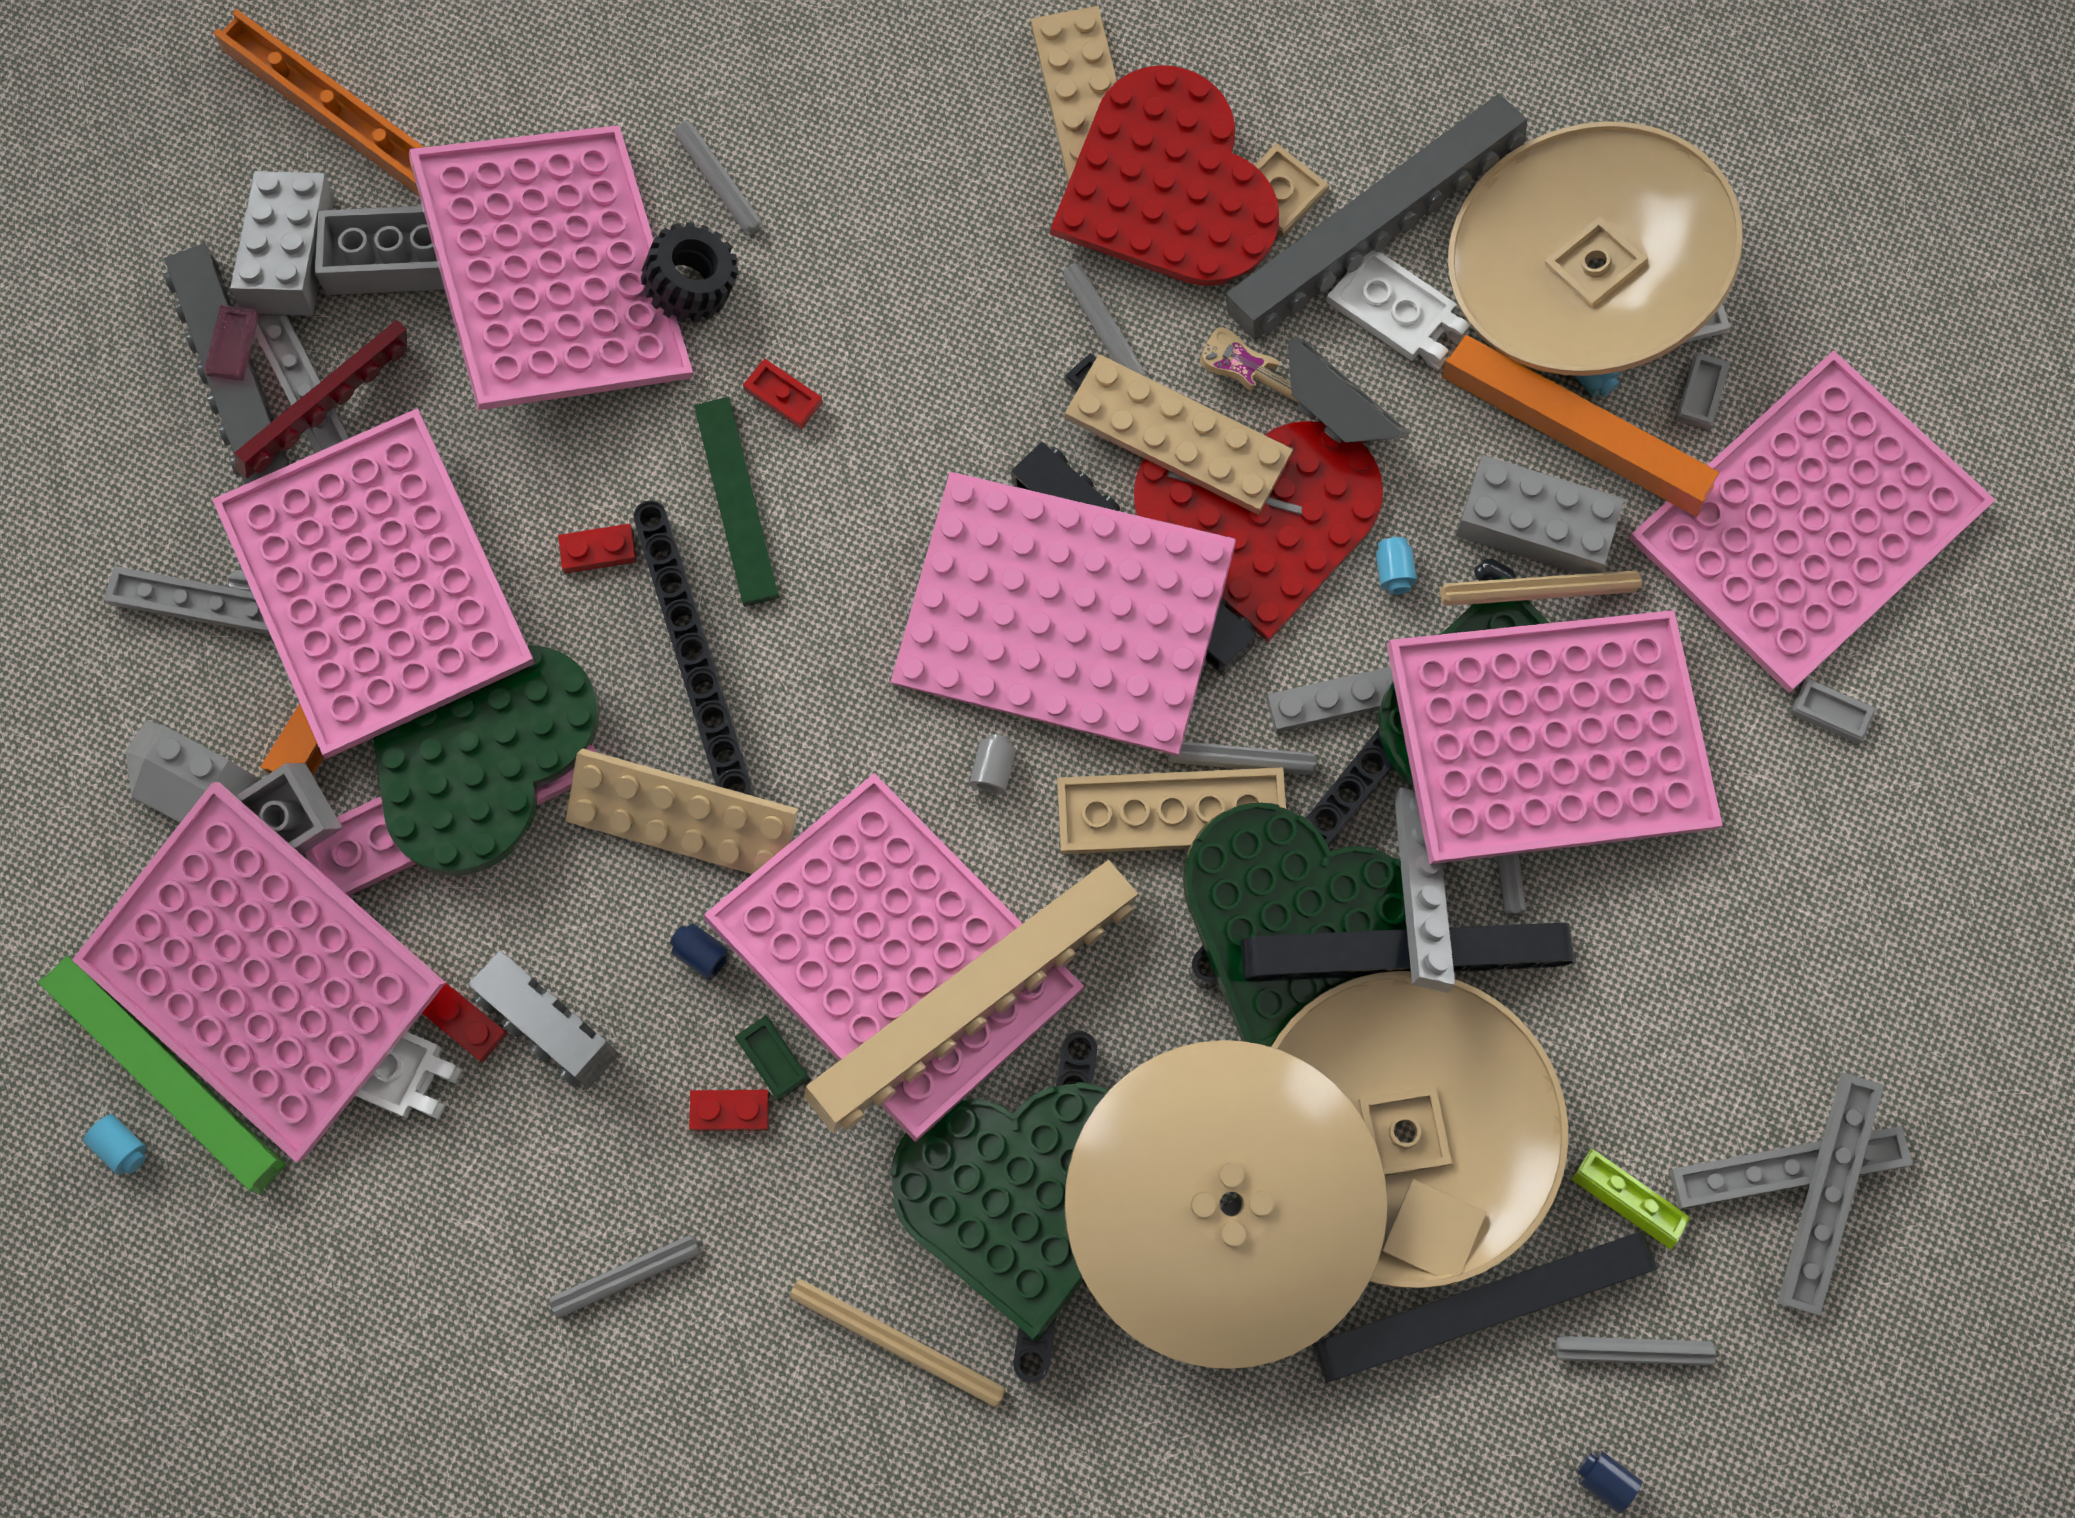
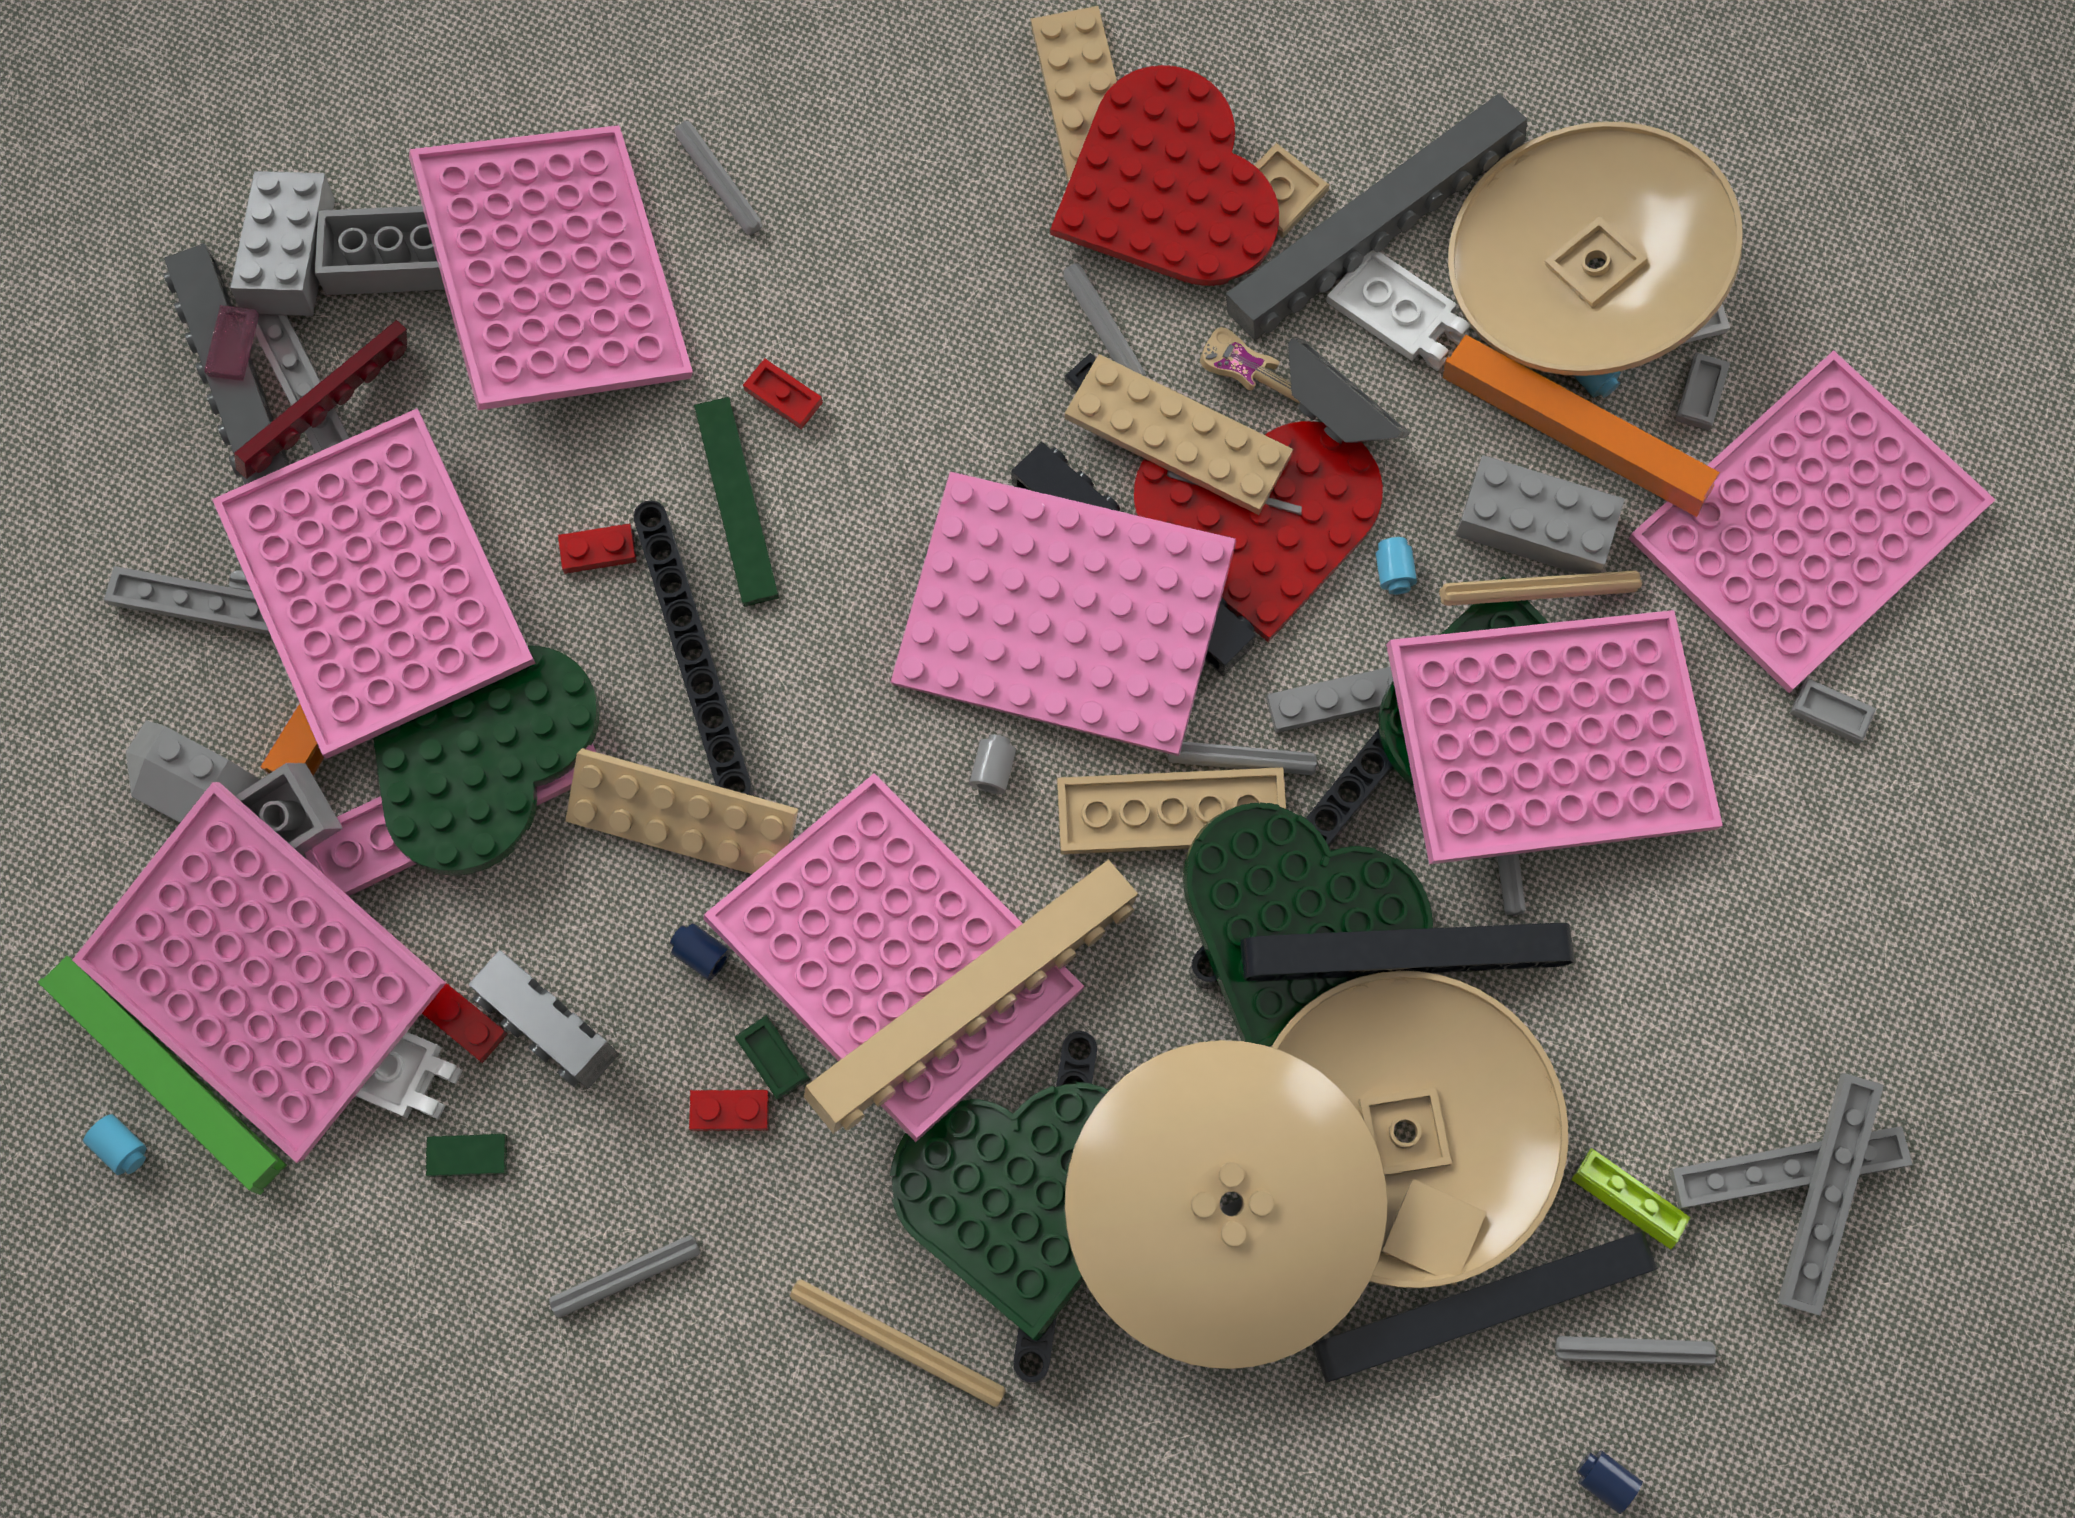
(319, 97): orange tile -> none
(466, 1155): none -> dark green tile
(700, 251): black tyre -> none
(1423, 900): light grey plate -> none
(1493, 570): black arm -> none

